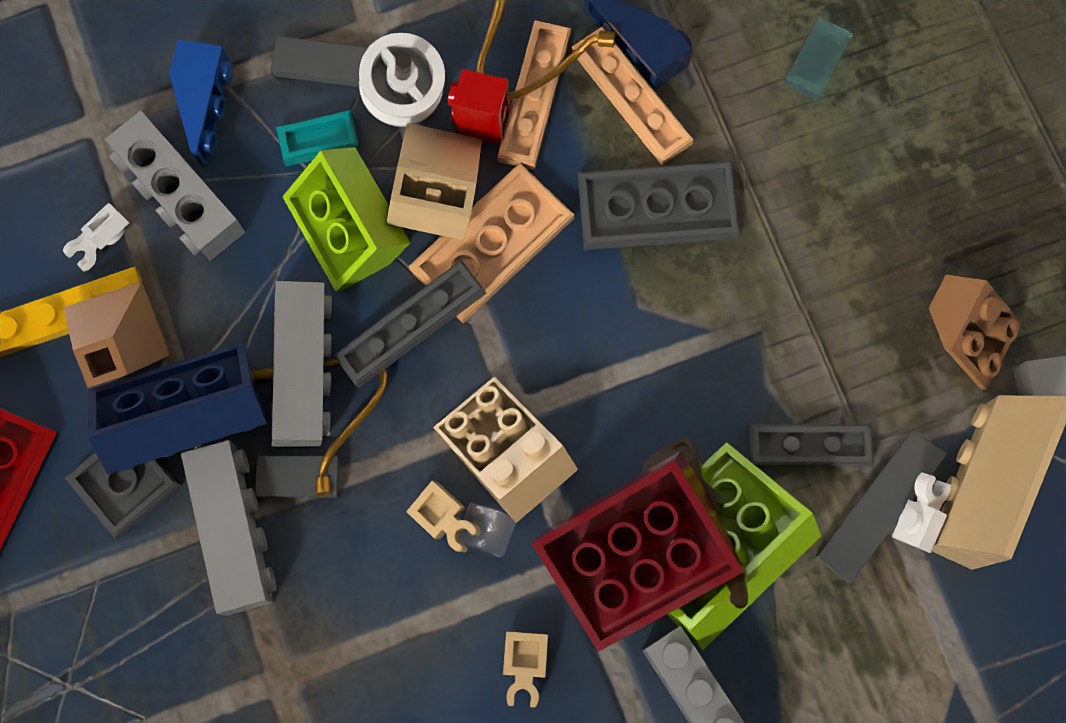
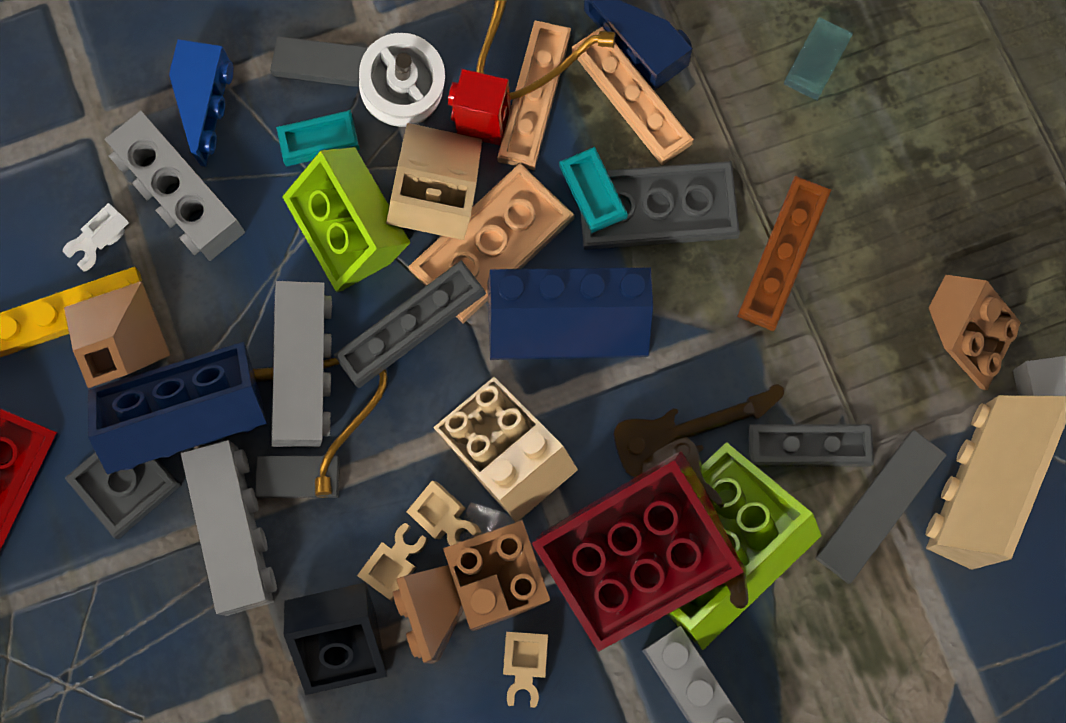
(334, 638): none -> black slope
(390, 564): none -> tan plate
(432, 609): none -> medium nougat slope
(496, 575): none -> medium nougat slope
(569, 313): none -> dark blue slope
(593, 190): none -> teal tile
(641, 438): none -> dark brown piece
(784, 253): none -> dark orange tile
(922, 519): white plate -> none

